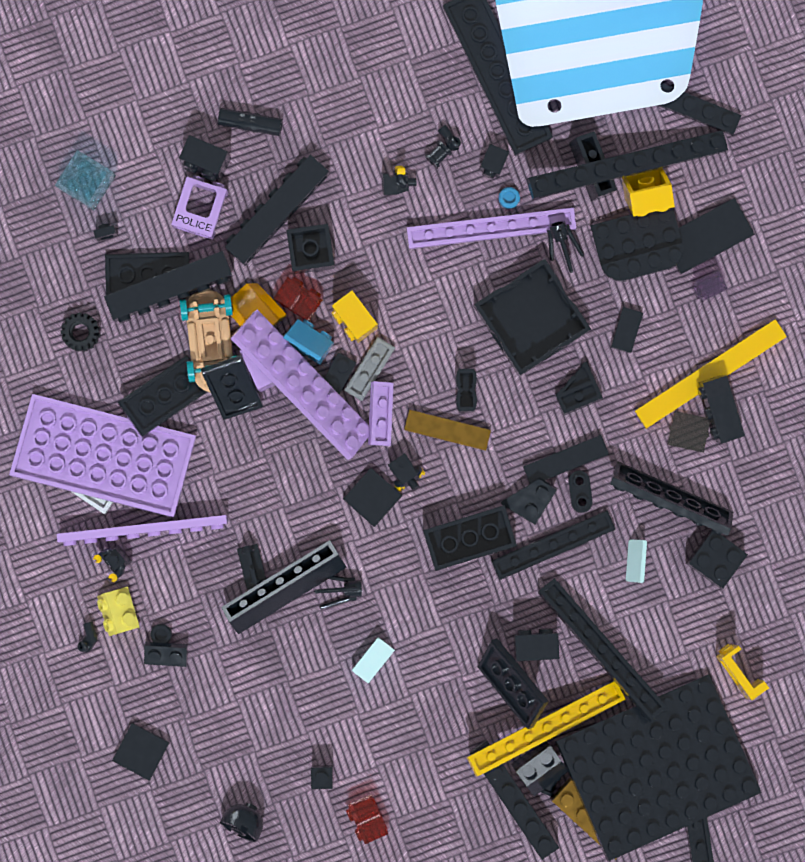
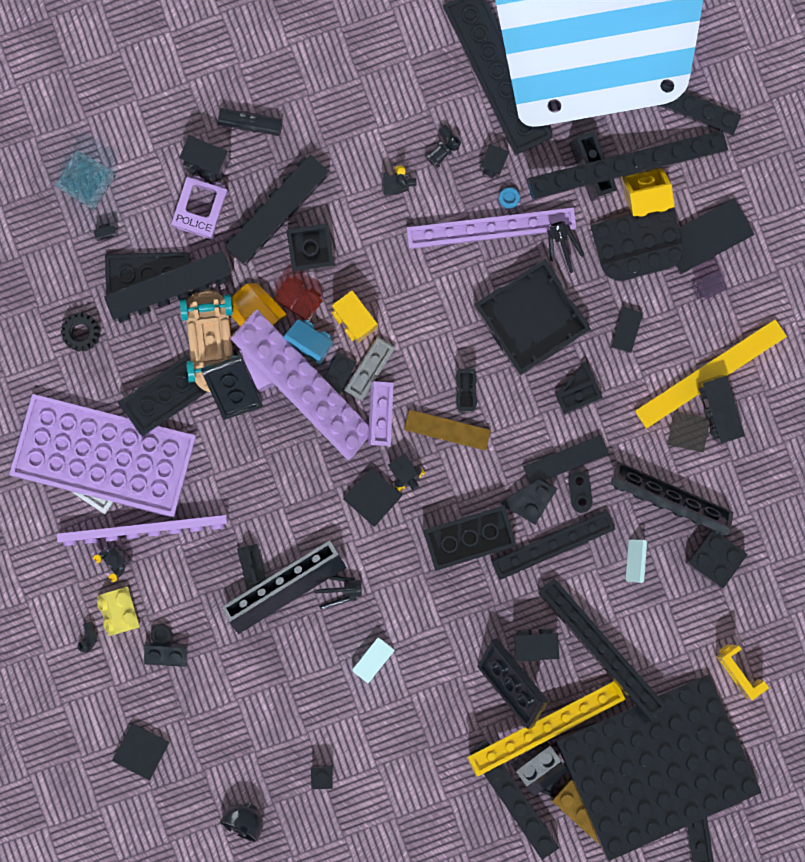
(367, 818): clear red brick -> none

